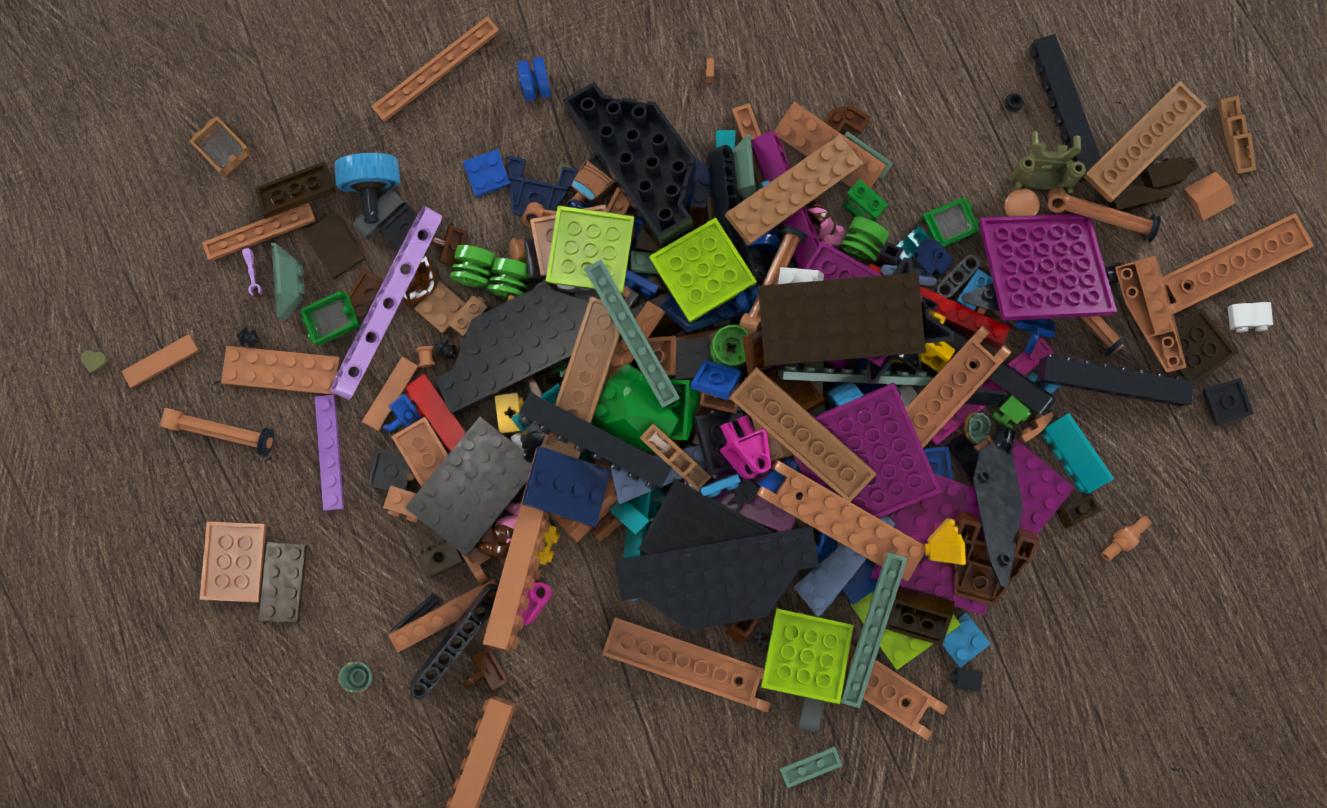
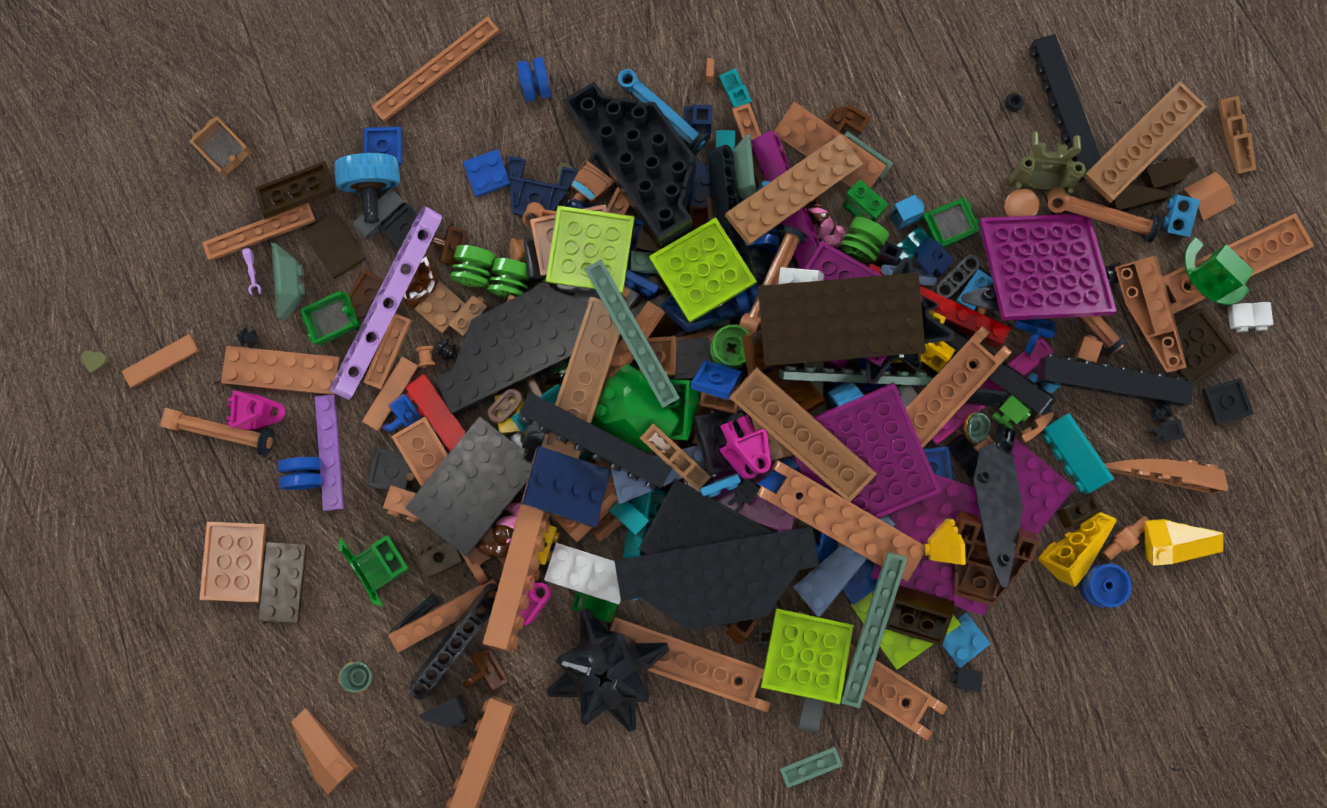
(253, 411): none -> dark pink piece
(300, 473): none -> blue wheel
(324, 755): none -> nougat wedge
(375, 565): none -> green piece
(384, 140): none -> blue plate
(387, 352): none -> nougat plate
(448, 713): none -> black slope
(503, 404): none -> reddish brown plate
(583, 573): none -> white brick
(599, 607): none -> green slope
(626, 674): none -> black piece
(643, 94): none -> dark azure piece
(699, 117): none -> dark blue brick
(734, 88): none -> teal slope
(907, 212): none -> dark azure brick
(1075, 553): none -> yellow wedge
(1088, 349): none -> nougat brick
(1106, 586): none -> blue wheel
(1160, 412): none -> black wheel
(1169, 431): none -> black plate
(1174, 473): none -> nougat wedge
(1176, 542): none -> yellow wedge
(1185, 217): none -> dark azure brick
(1219, 277): none -> green piece

